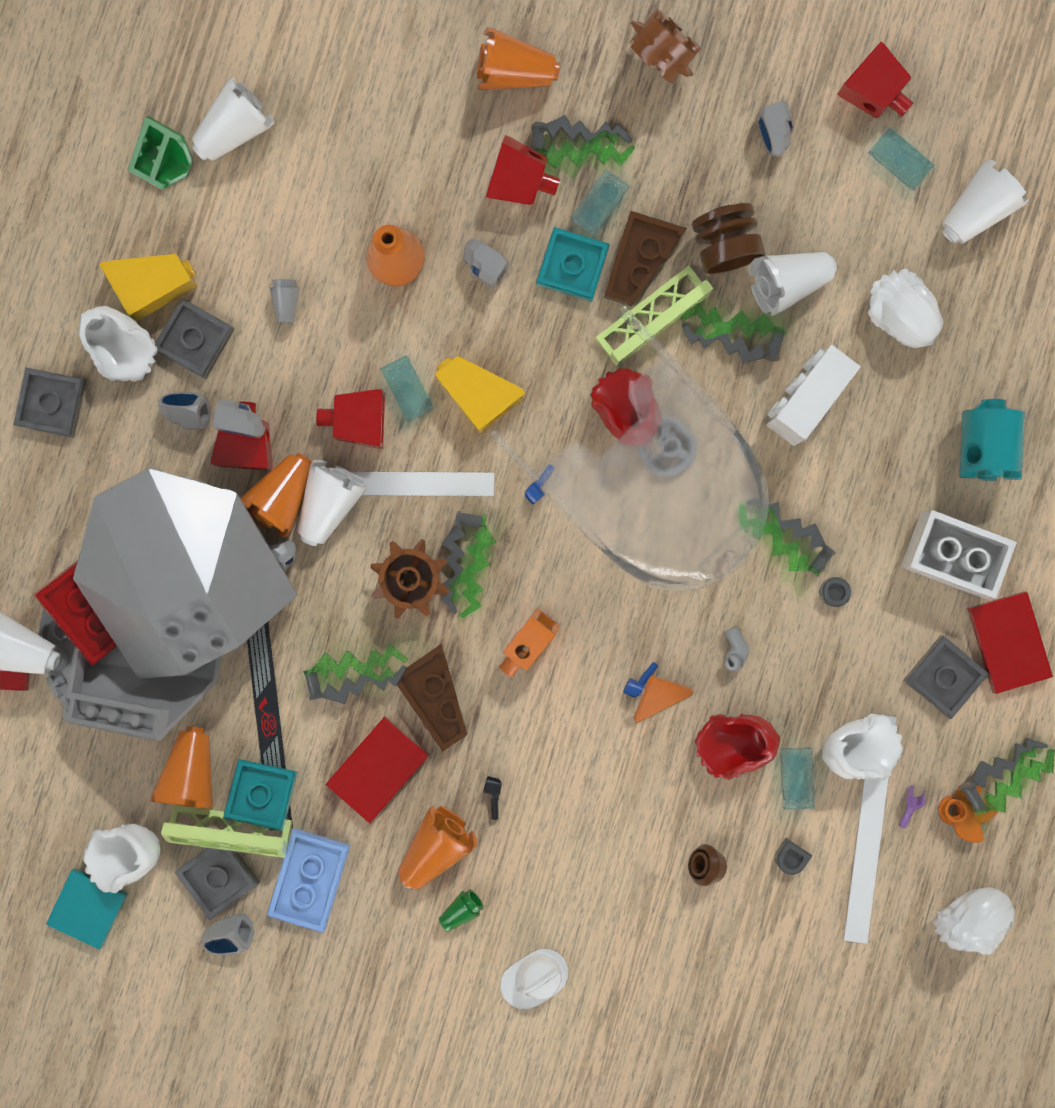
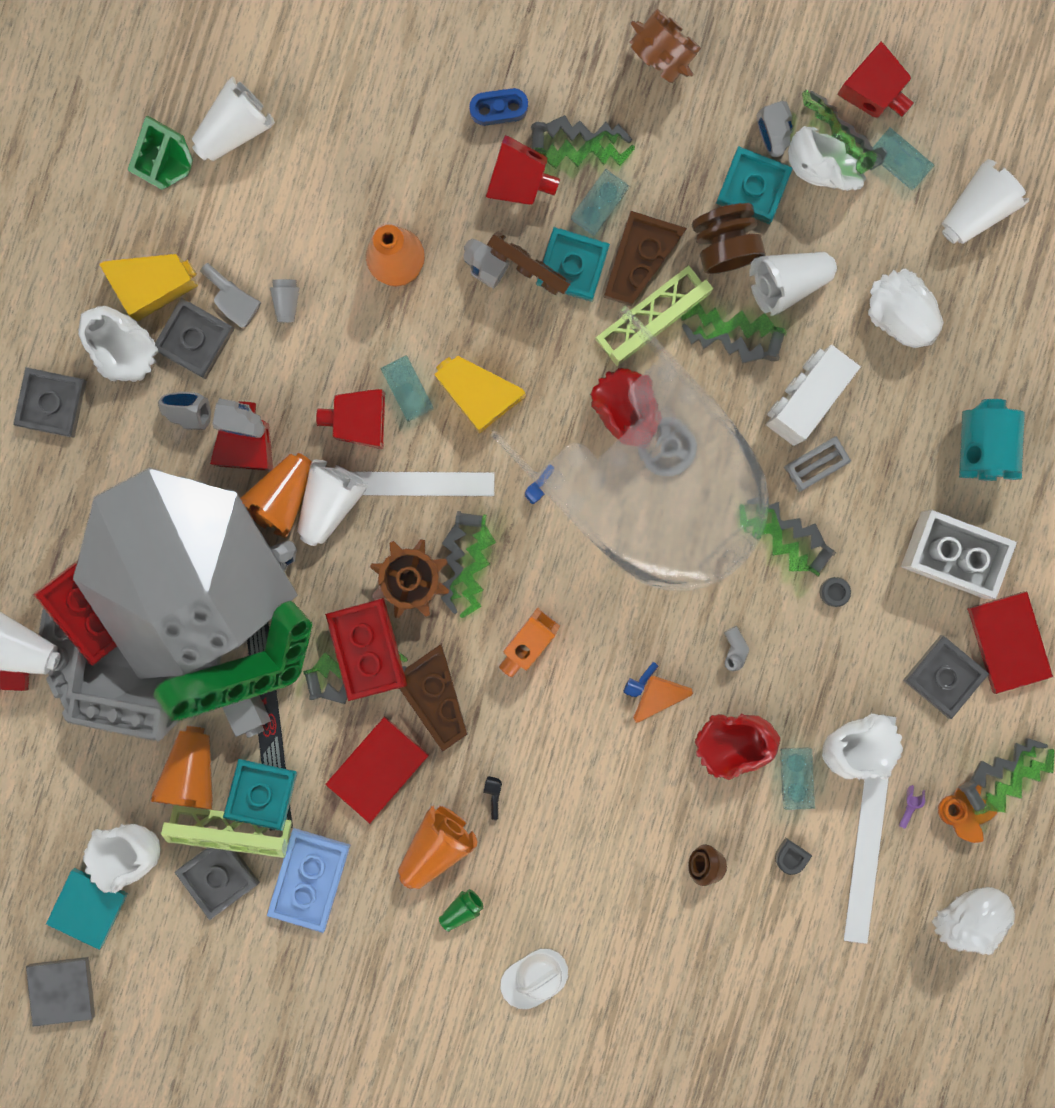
(60, 991): none -> flat silver tile
(228, 936): light grey rock -> none
(230, 299): none -> light grey piece
(244, 677): none -> green beam
(247, 716): none -> light grey brick
(366, 649): none -> red tile
(498, 104): none -> blue plate
(513, 63): orange cone -> none
(527, 266): none -> reddish brown wing
(755, 181): none -> teal tile
(795, 476): none -> light grey tile
(823, 161): none -> white piece
(871, 158): none -> clear neon green piece

